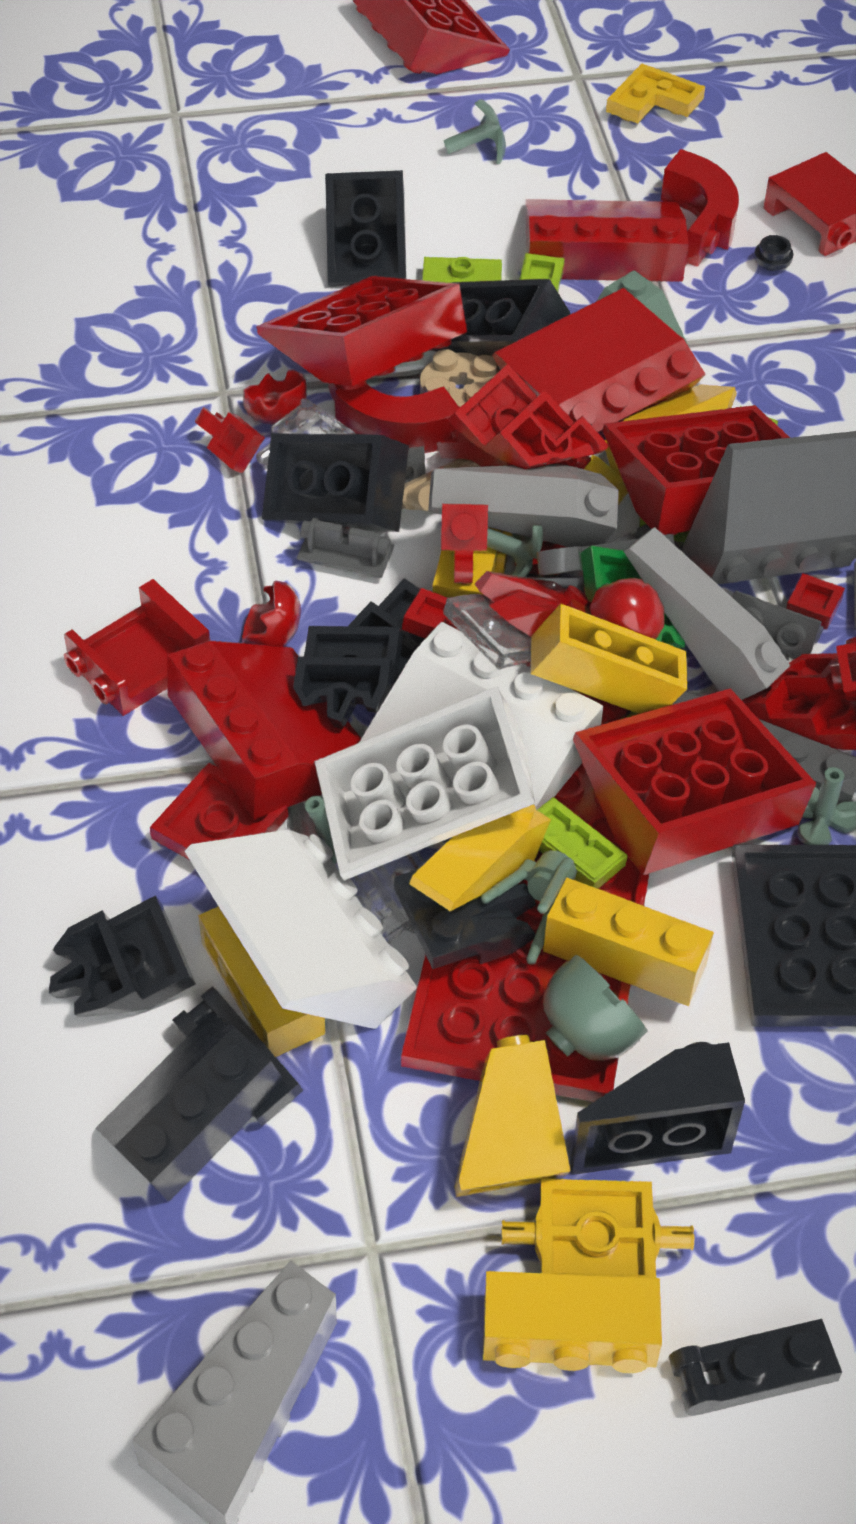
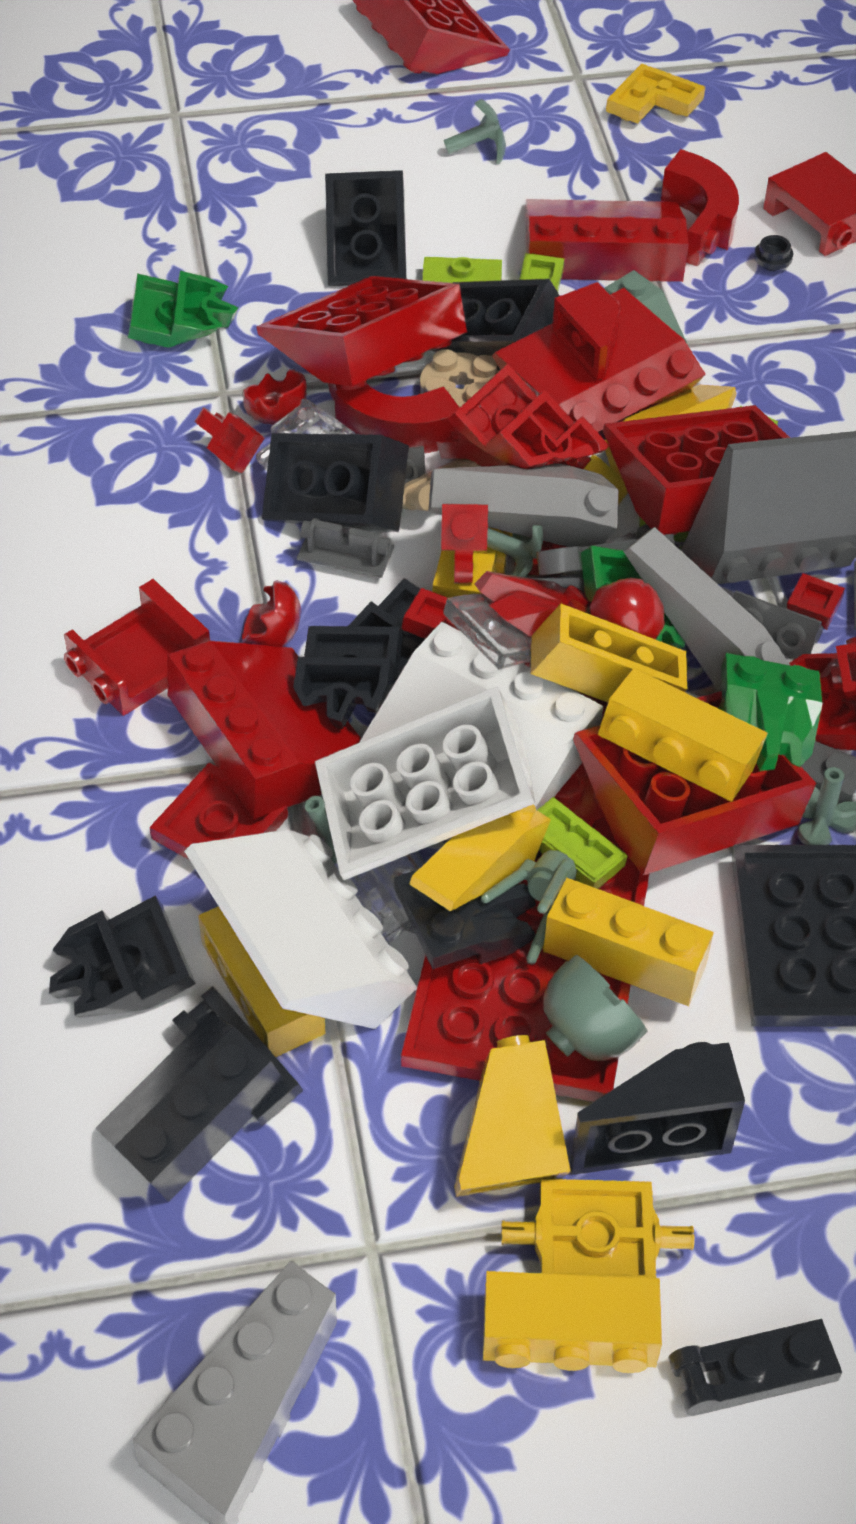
(178, 311): none -> green plate
(588, 325): none -> red slope
(682, 734): none -> yellow brick
(776, 700): none -> green plate

